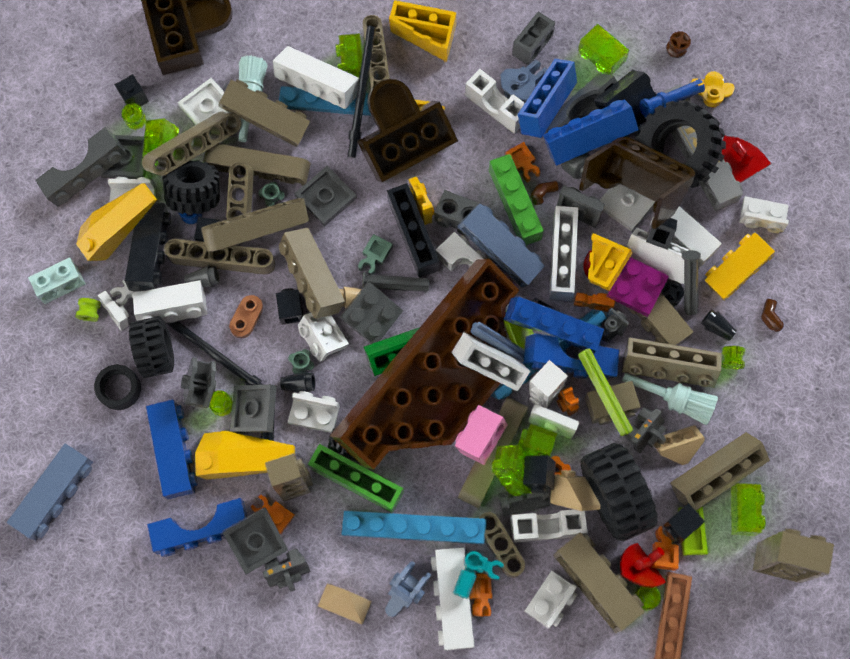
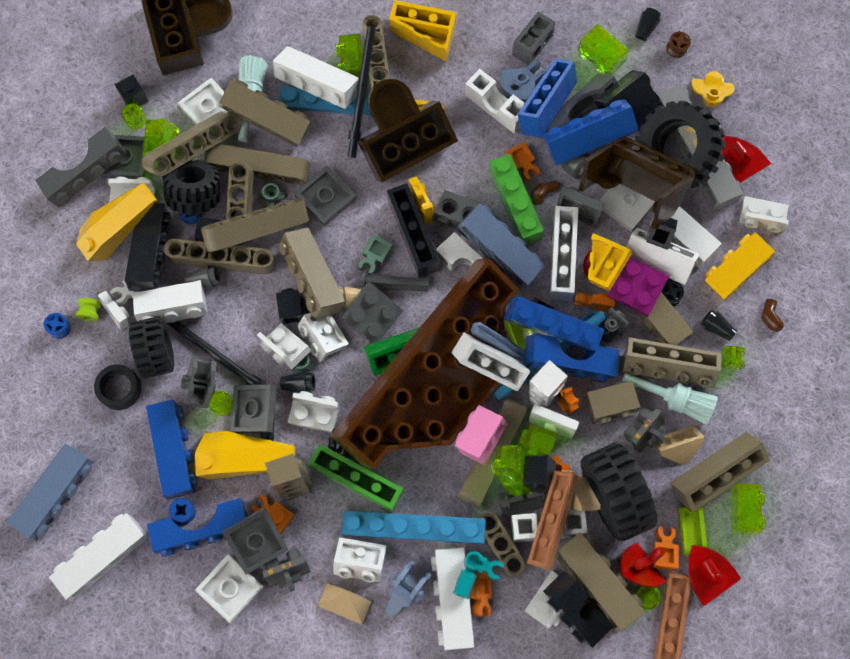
(55, 321): none -> blue wheel
(56, 280): light aqua brick -> none
(98, 557): none -> white brick
(185, 514): none -> blue wheel
(229, 588): none -> white plate
(246, 316): nougat plate -> none
(284, 345): none -> white bracket
(359, 560): none -> white bracket
(553, 520): none -> nougat tile
(566, 597): none -> black arch
(605, 392): lime axle -> none
(648, 22): none -> black cone
(648, 105): blue pin -> none
(683, 524): black brick -> none
(691, 281): dark grey axle -> none
(709, 573): none -> red shield
(793, 556): dark tan brick -> none

